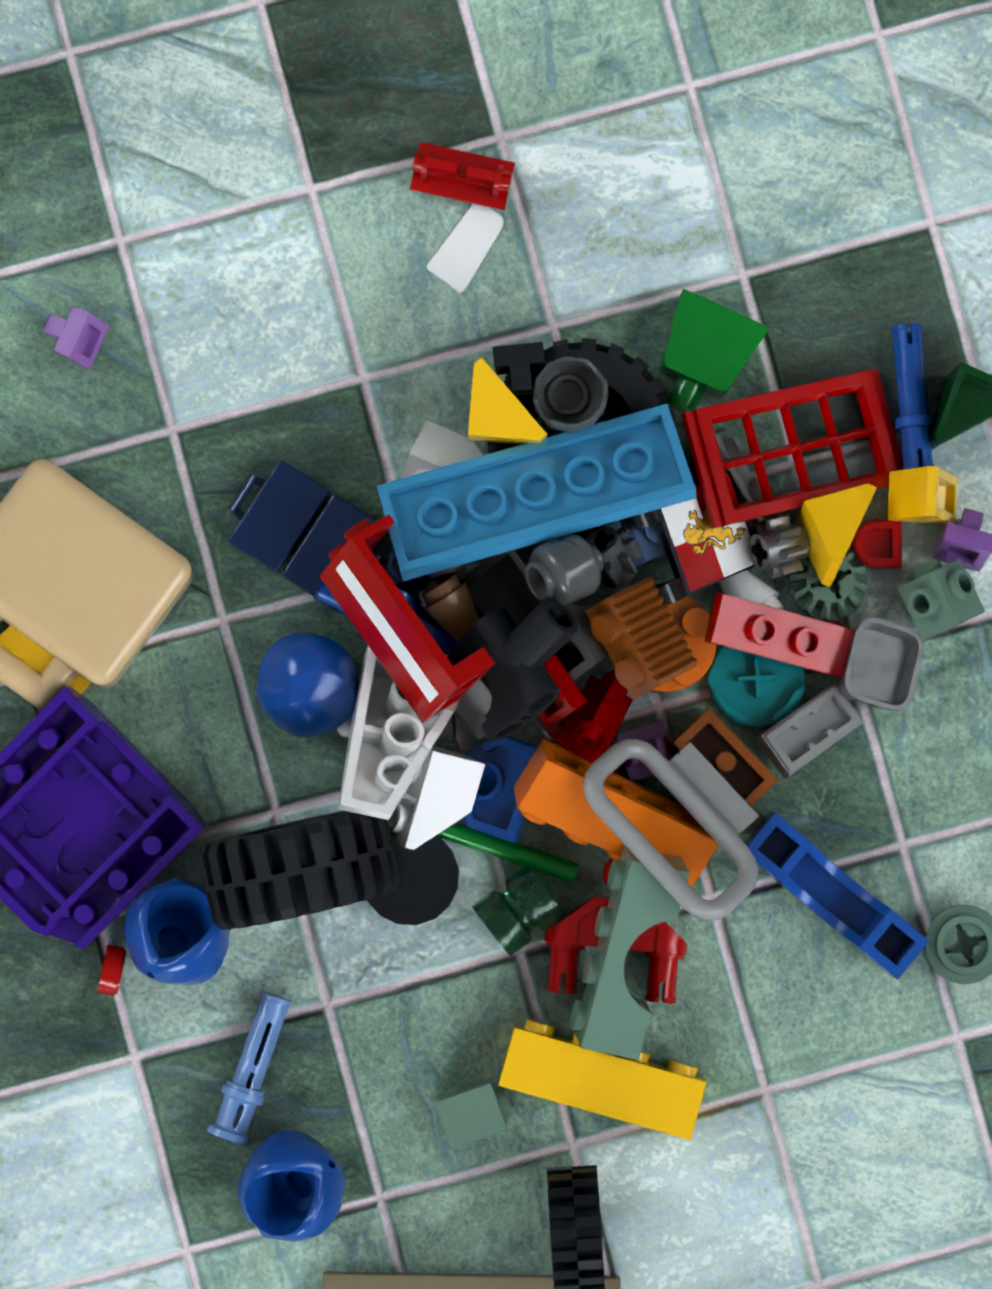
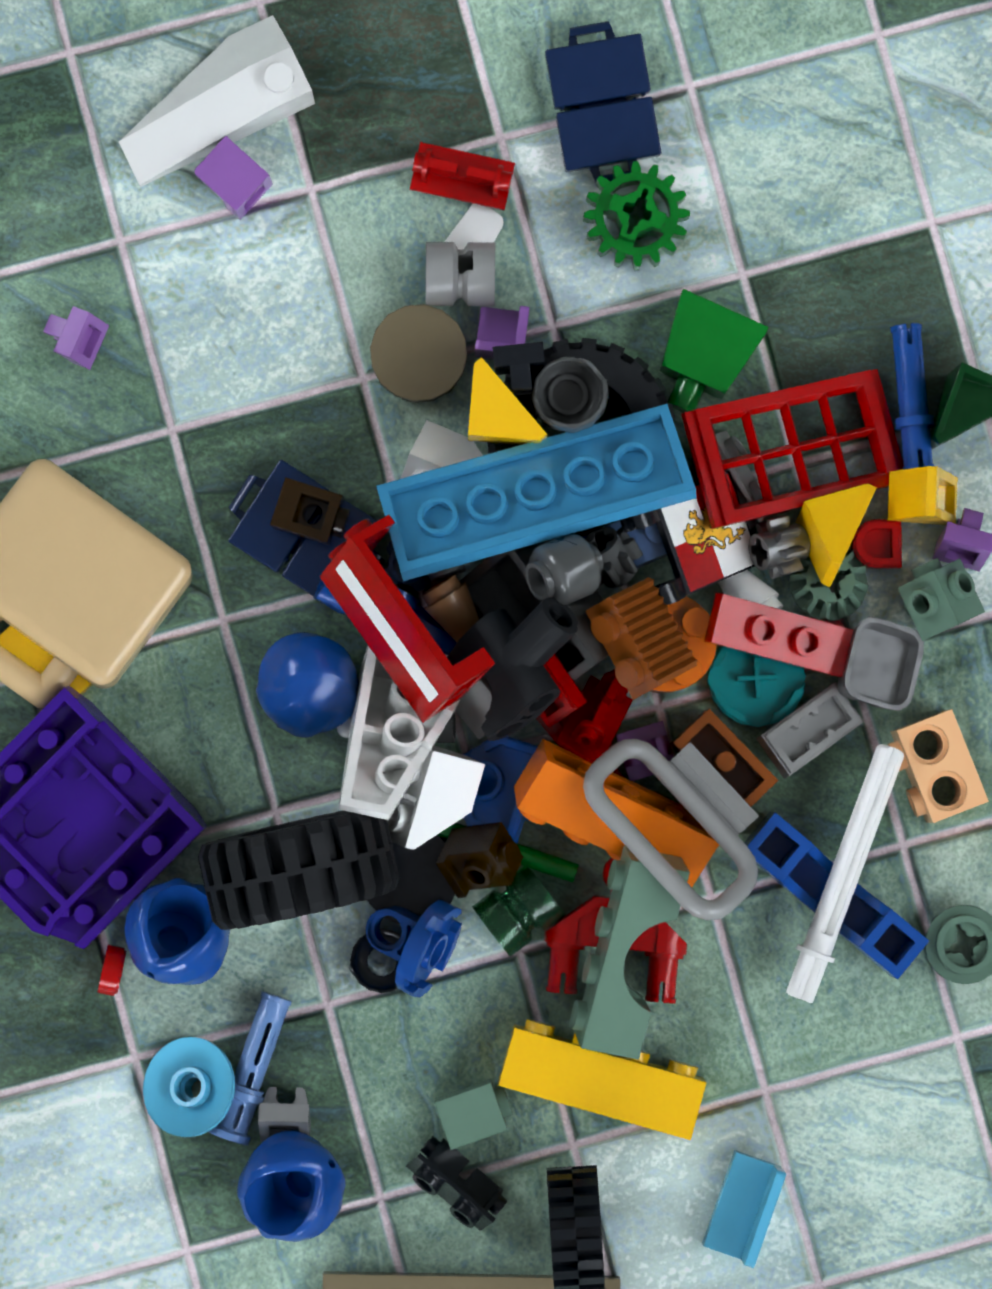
(170, 1083): none -> medium azure dish
(231, 94): none -> white wedge
(233, 177): none -> medium lavender panel
(280, 1117): none -> light grey tile
(292, 504): none -> dark brown brick
(361, 971): none -> black piece
(418, 353): none -> dark tan tile
(423, 945): none -> blue tile
(440, 1175): none -> black hinge
(460, 273): none -> light grey wheel
(479, 858): none -> dark brown brick
(500, 328): none -> medium lavender panel
(599, 80): none -> dark blue piece
(657, 225): none -> green gear
(744, 1207): none -> medium azure panel
(845, 873): none -> white axle
(949, 761): none -> light nougat brick

